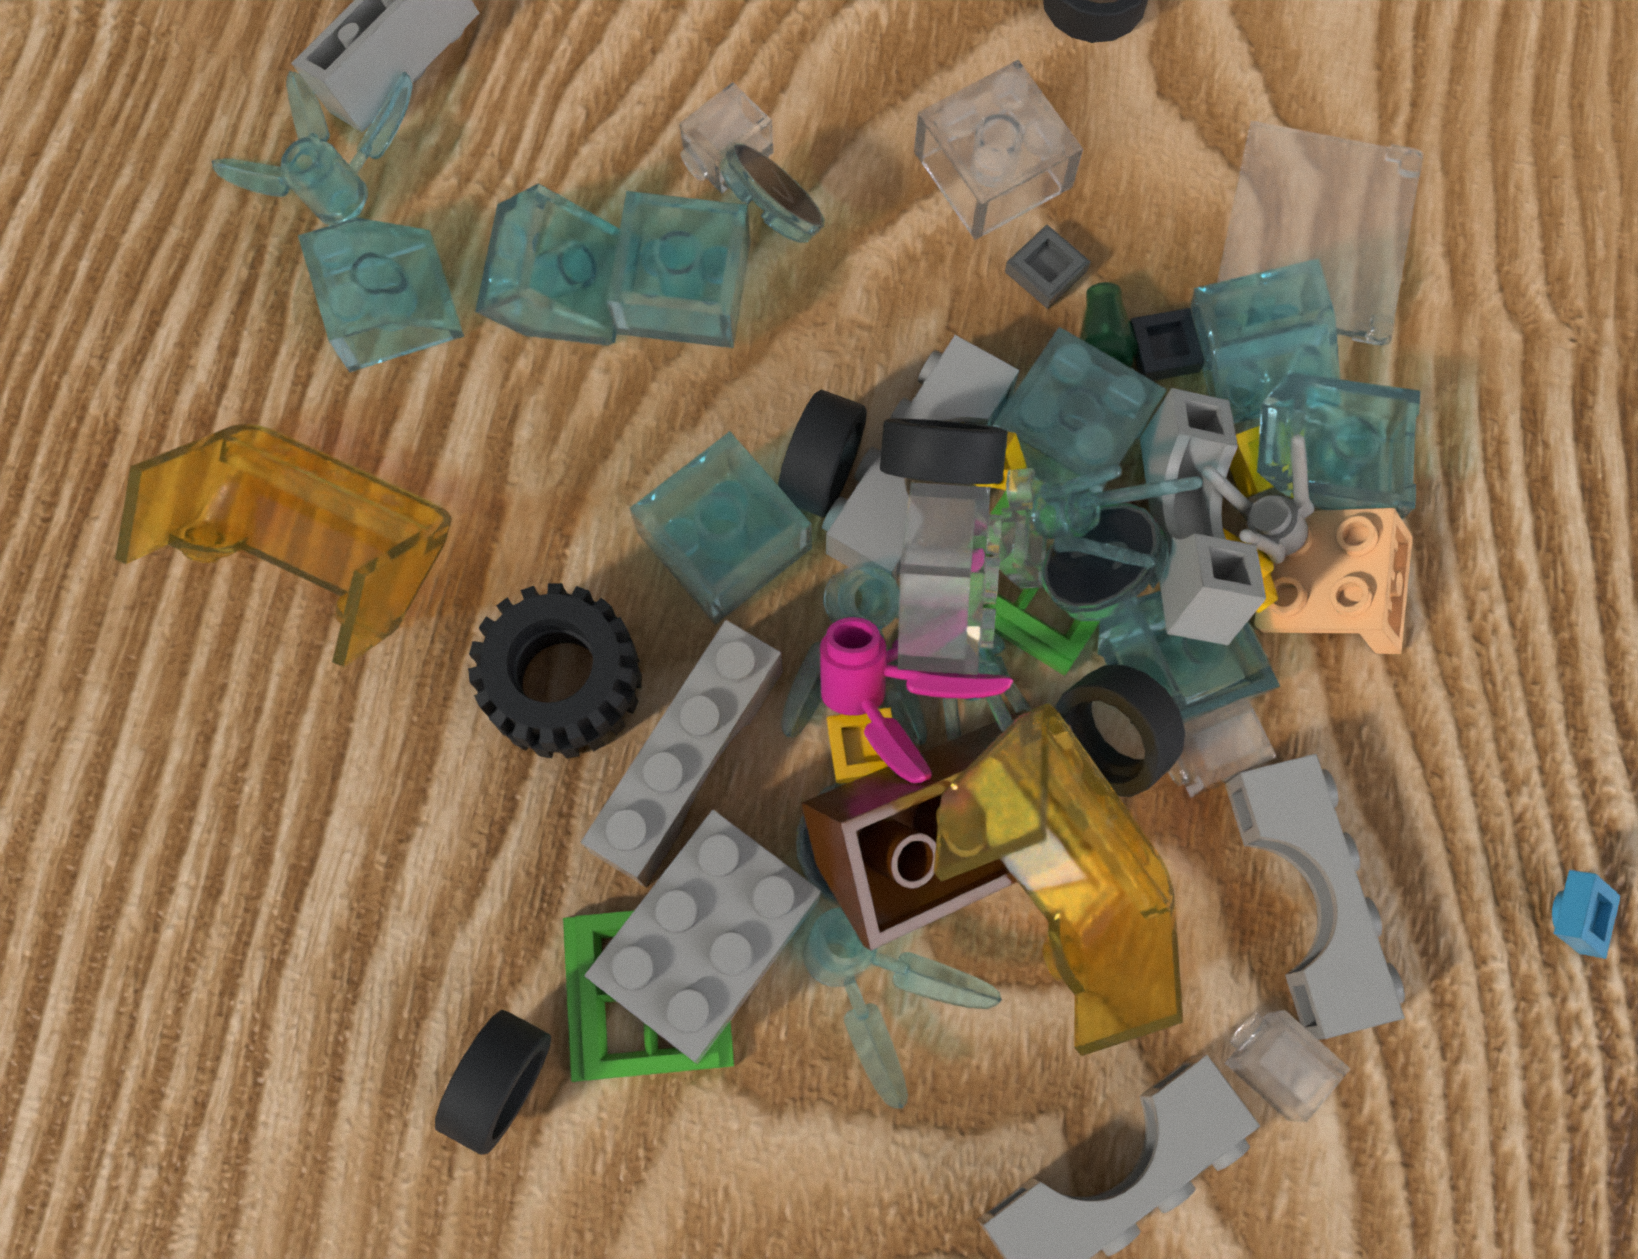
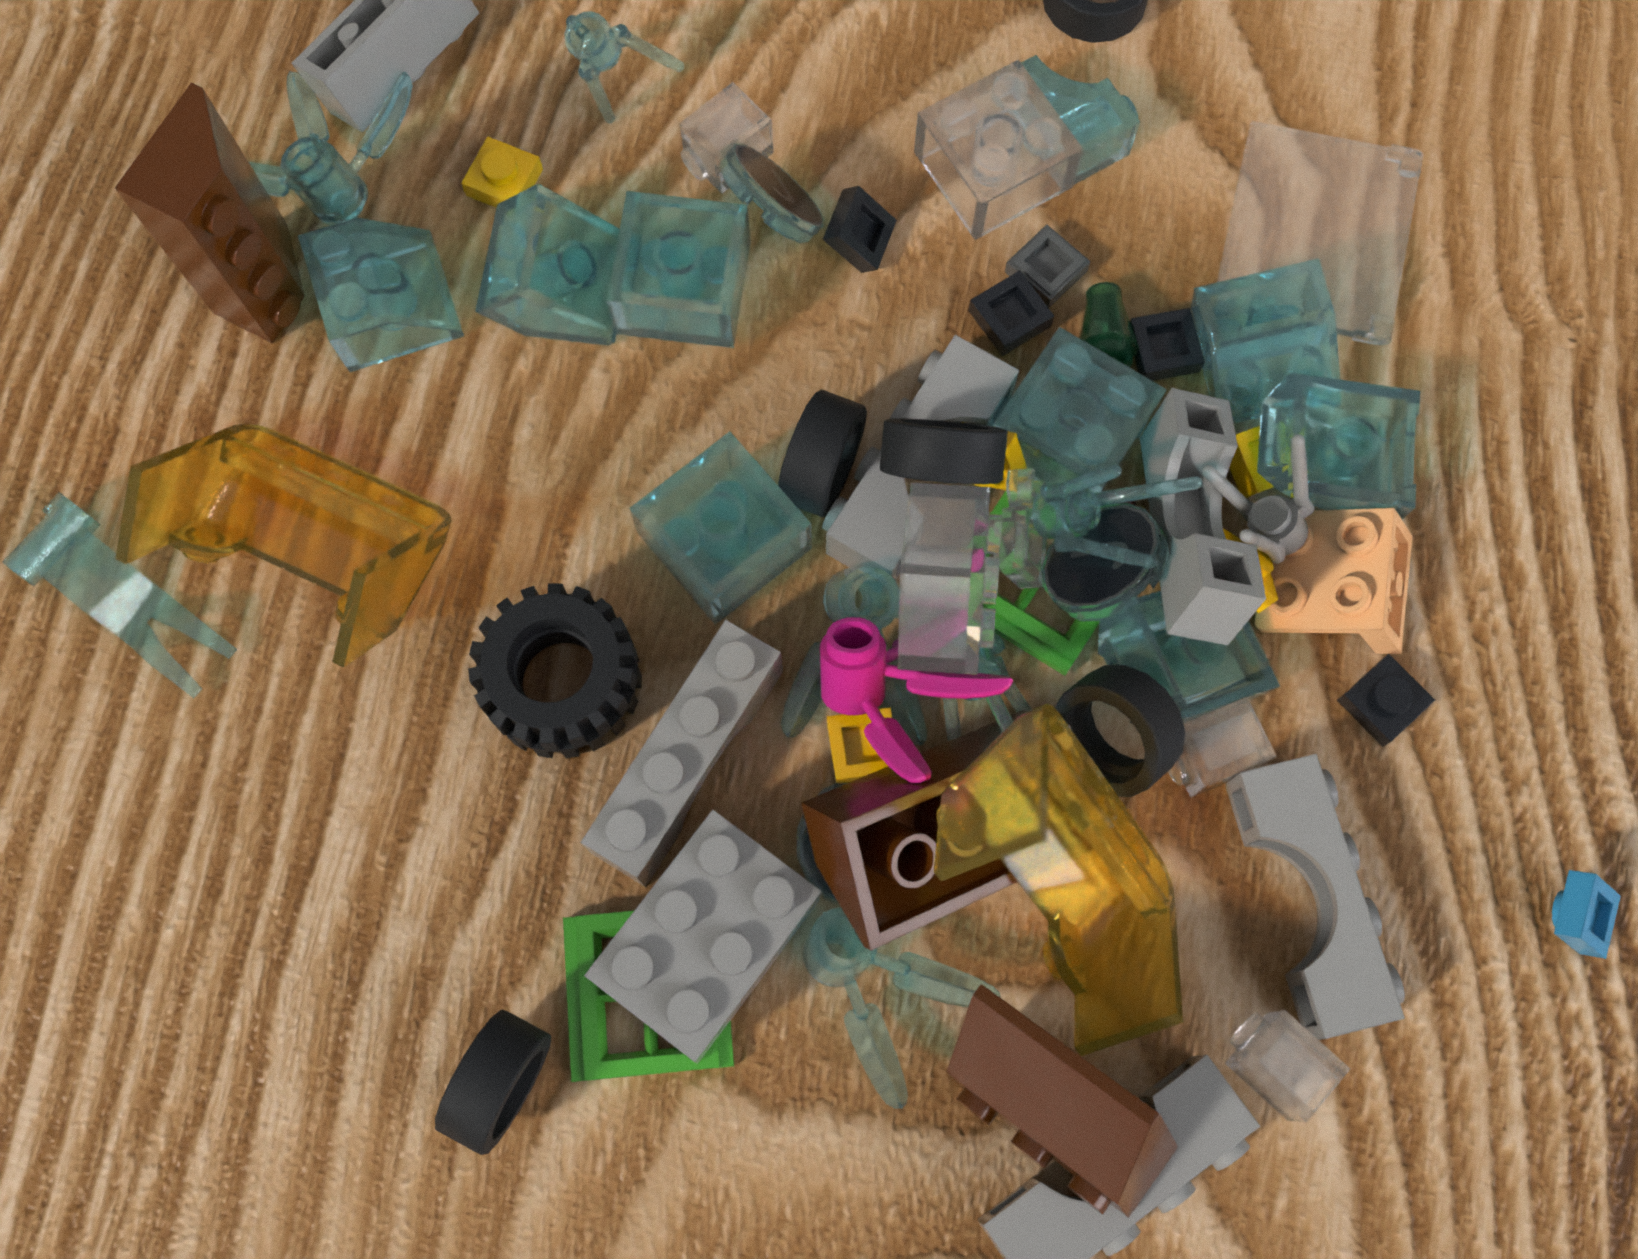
(107, 589): none -> clear light blue flag
(215, 218): none -> reddish brown slope
(500, 172): none -> yellow plate
(599, 49): none -> clear light blue plant
(859, 229): none -> black plate
(1011, 313): none -> black plate
(1058, 1105): none -> reddish brown slope
(1093, 113): none -> clear light blue arch
(1386, 700): none -> black plate

